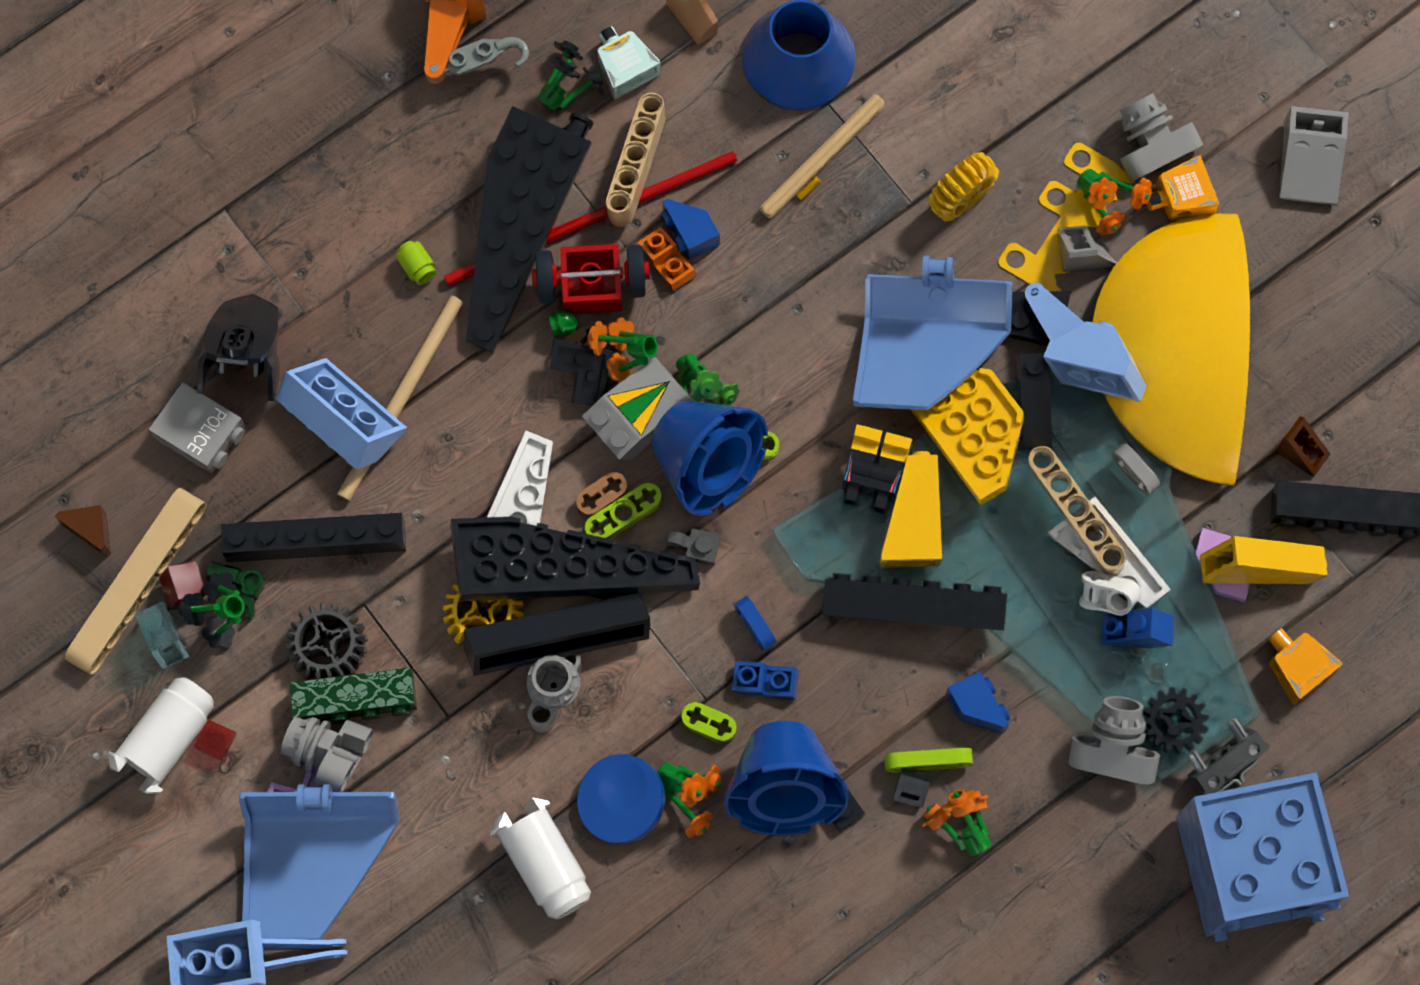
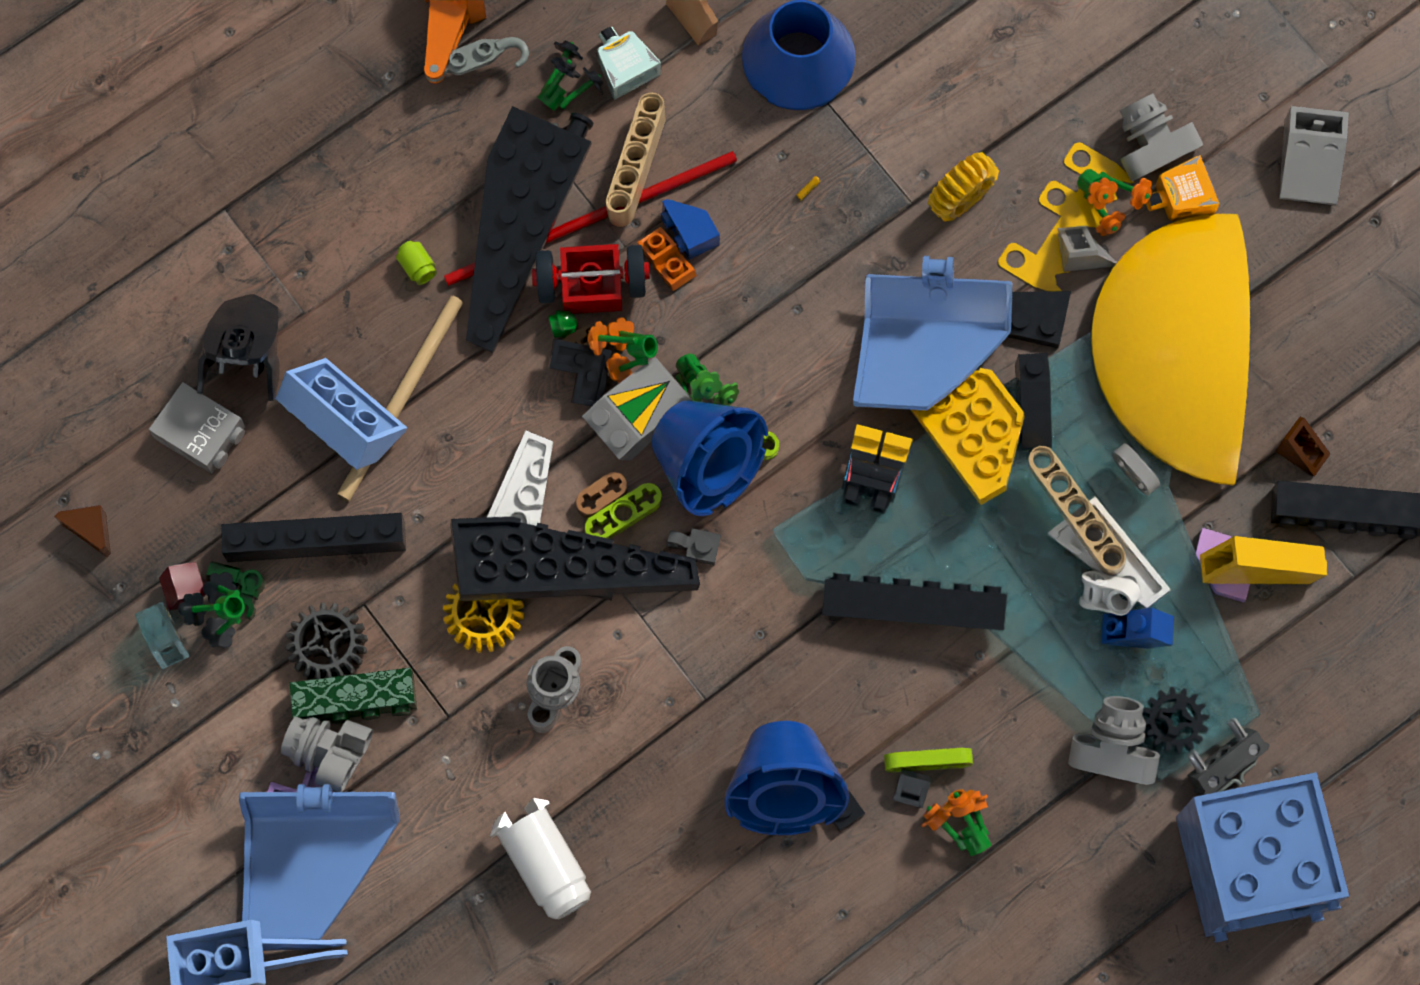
(135, 581): tan beam -> none
(164, 733): white piece -> none
(215, 740): clear red plate -> none
(556, 633): black brick -> none
(621, 799): blue piece -> none
(693, 790): plant -> none
(712, 716): lime beam -> none
(754, 623): blue beam -> none
(765, 680): blue slope -> none
(822, 156): tan axle -> none
(915, 521): yellow slope -> none
(976, 704): blue slope -> none
(1085, 352): light blue slope -> none
(1301, 664): light orange torso -> none

